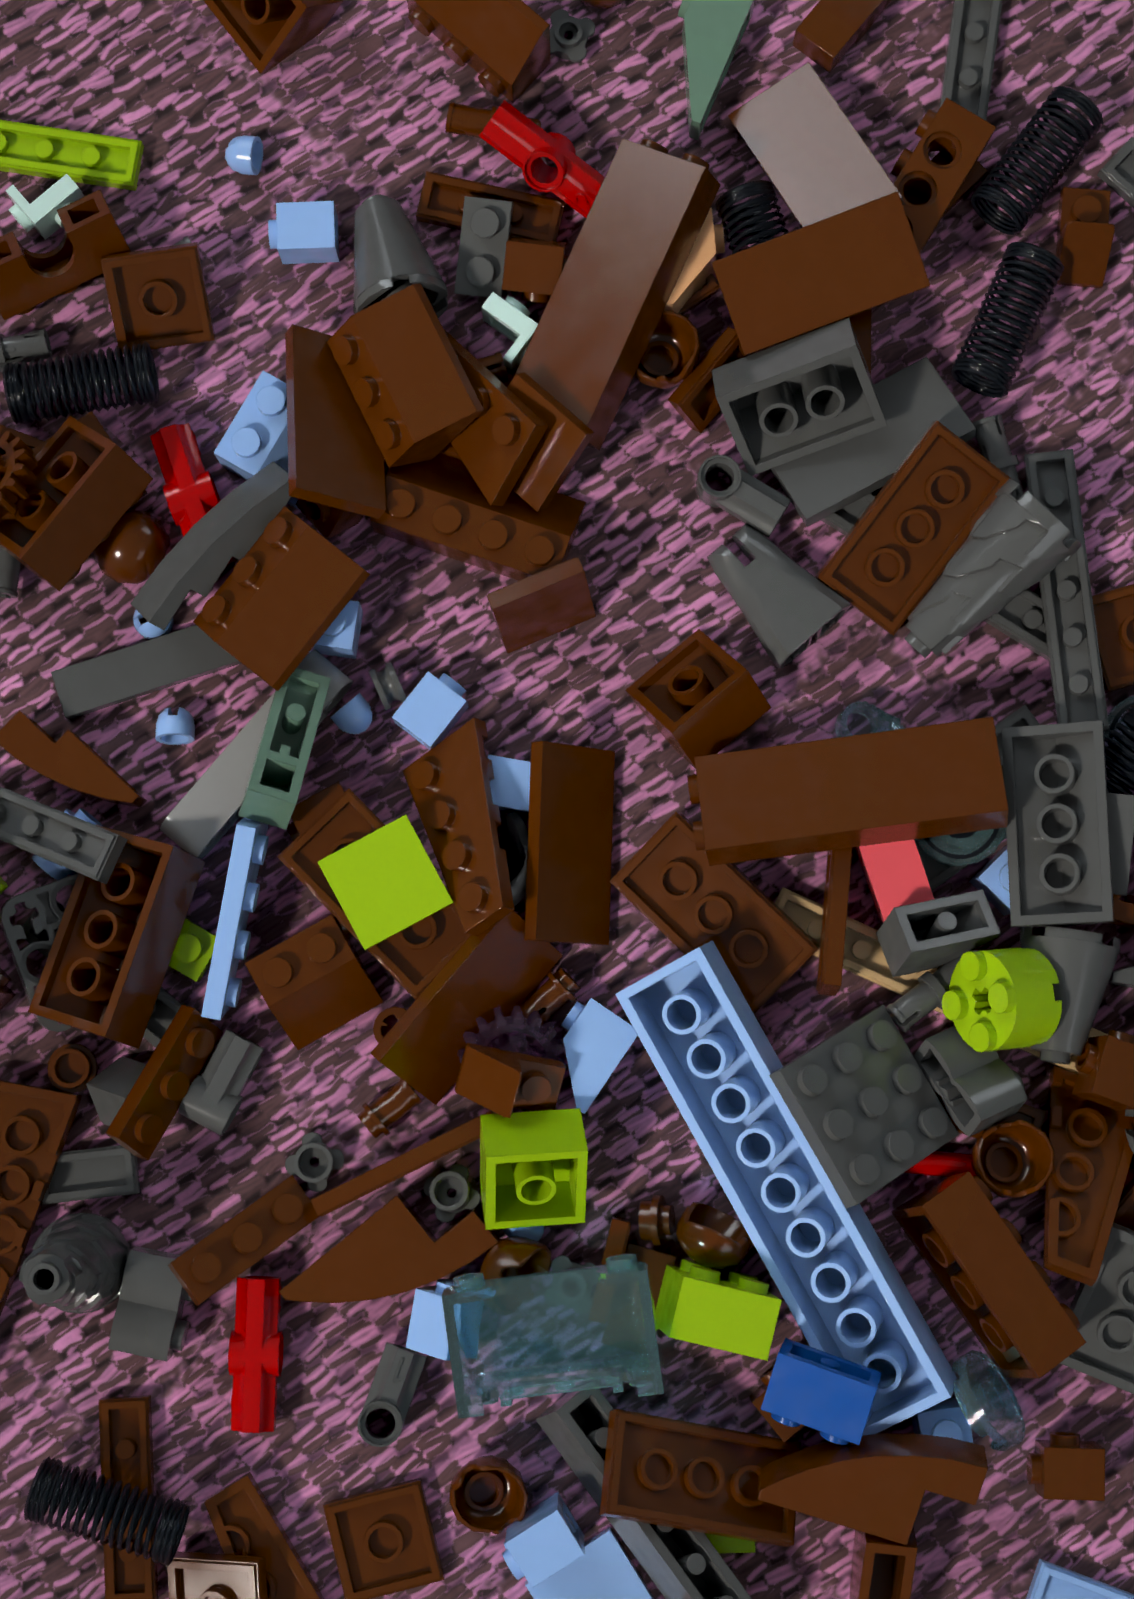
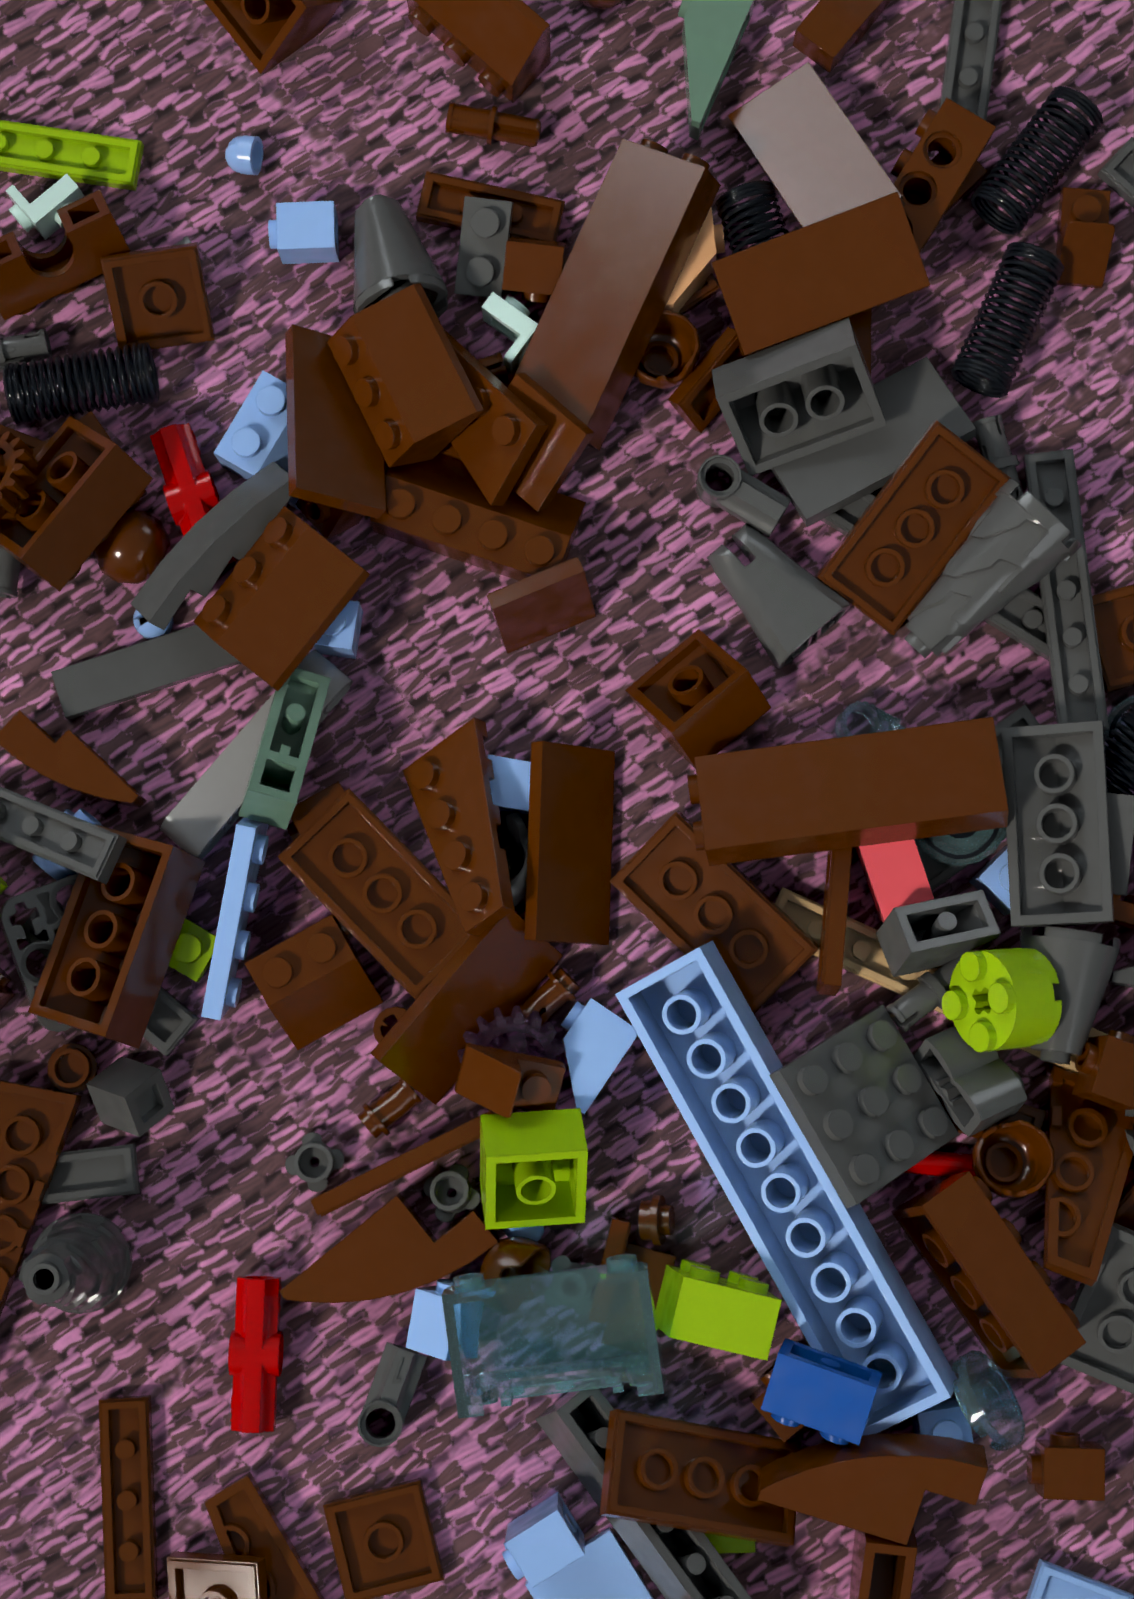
(85, 1491): black piece -> none
(149, 1307): dark grey brick -> none
(164, 1082): reddish brown plate -> none
(175, 728): light blue hinge -> none
(217, 1092): dark grey piece -> none
(243, 1240): reddish brown plate -> none
(354, 716): light blue hinge -> none
(385, 882): lime tile -> none
(387, 685): dark grey bush -> none
(432, 709): light blue brick -> none
(488, 1495): reddish brown hair -> none
(526, 143): red piece -> none
(574, 48): dark grey plate -> none
(712, 1237): reddish brown hair -> none

